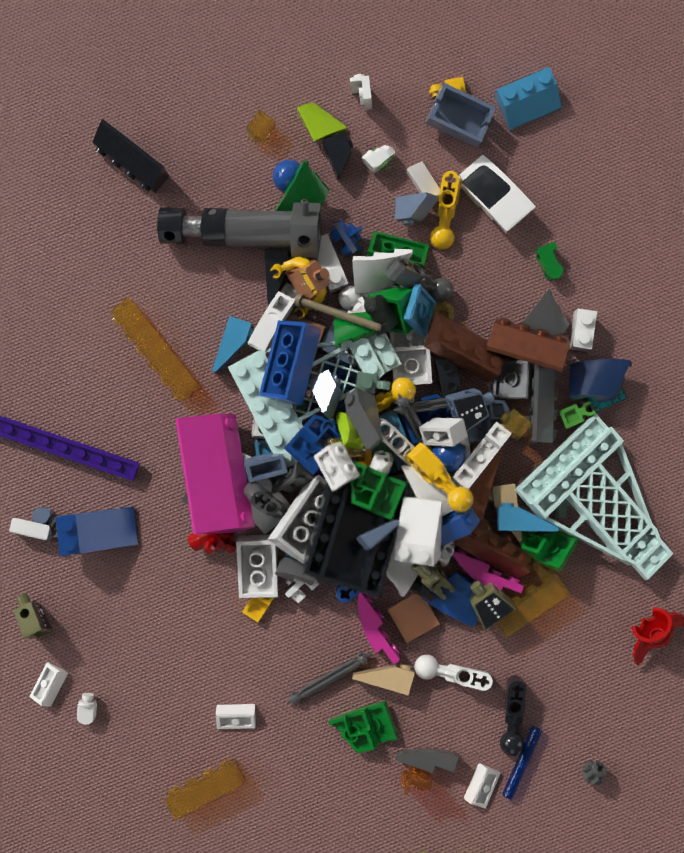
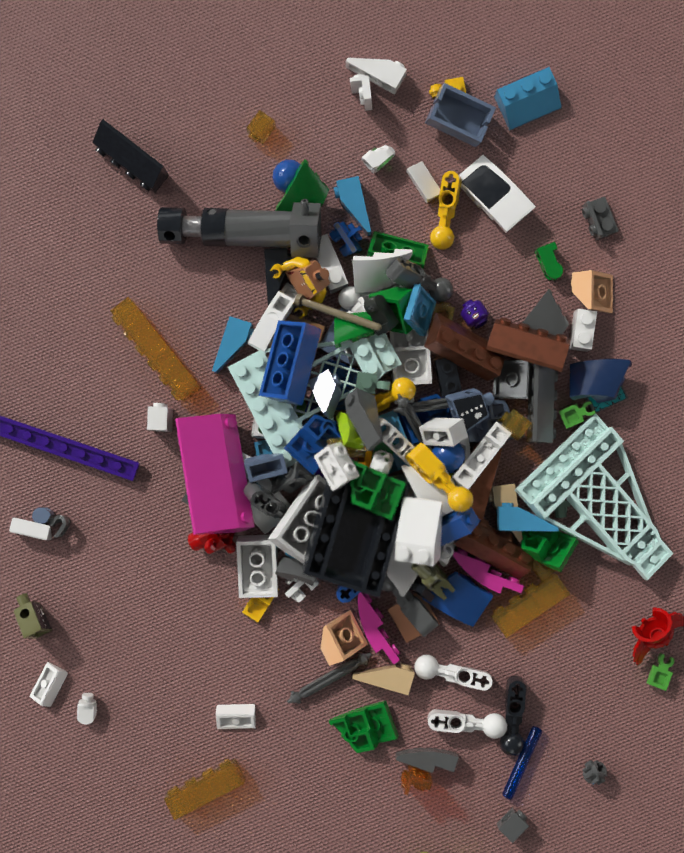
(96, 530): blue slope -> none
(159, 418): none -> white brick
(319, 122): lime slope -> none
(338, 152): black slope -> none
(342, 638): none -> light nougat slope
(352, 199): none -> dark azure slope
(374, 536): sand blue slope -> none
(380, 71): none -> white slope
(413, 207): sand blue slope -> none
(413, 609): none -> dark grey beam
(474, 314): none -> dark purple head
(482, 786): white slope -> none
(490, 603): torso -> none
(493, 725): none -> white beam
(513, 824): none -> dark grey brick
(594, 290): none -> light nougat slope
(600, 218): none -> dark grey bracket
(659, 675): none -> bright green plate

